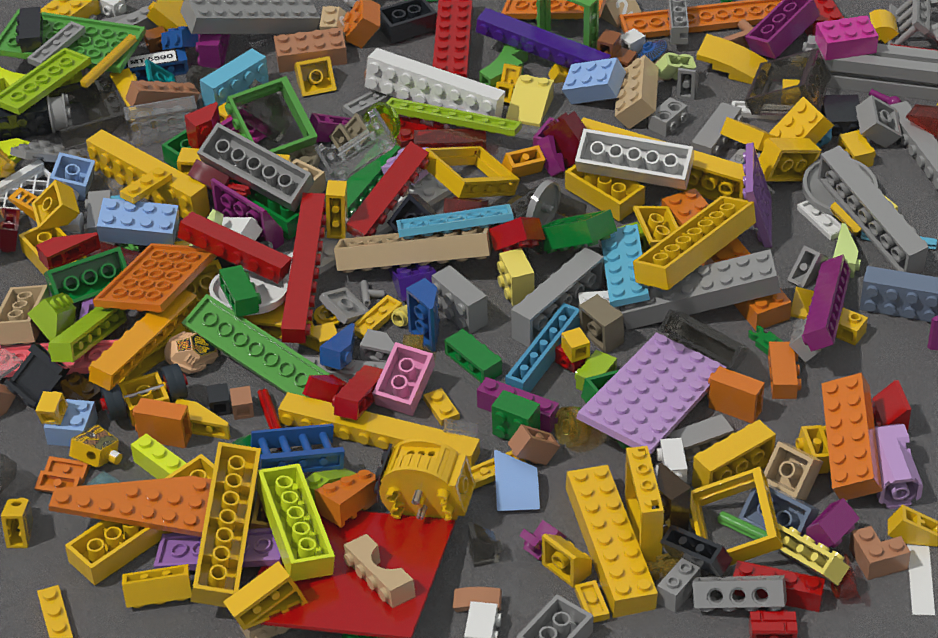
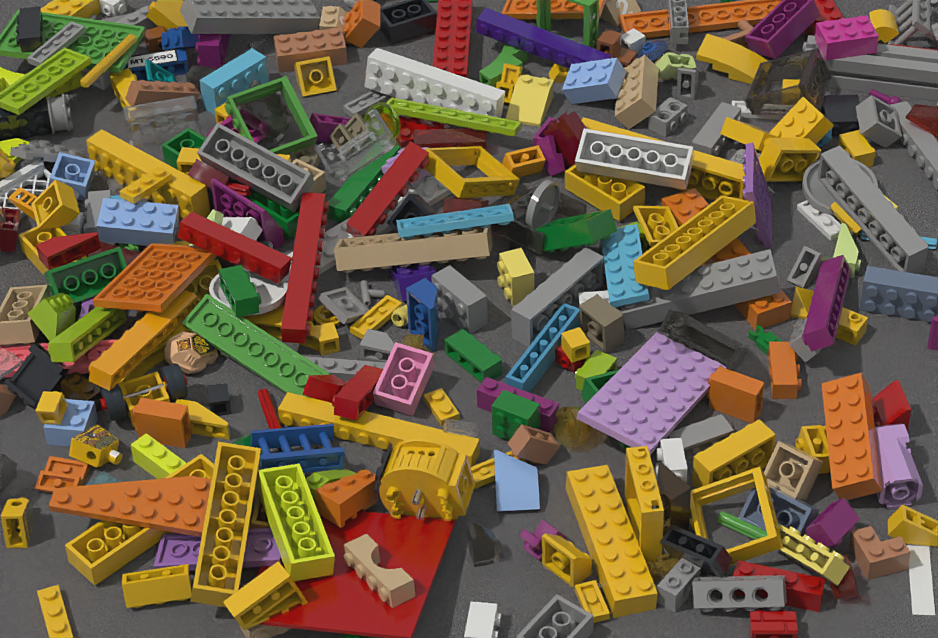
(101, 104): clear smoke windscreen -> none
(201, 123): red slope -> none
(242, 402): nougat brick -> none
(336, 209): yellow brick -> none
(338, 350): blue slope -> none
(465, 595): nougat slope -> none
(517, 234): red brick -> none

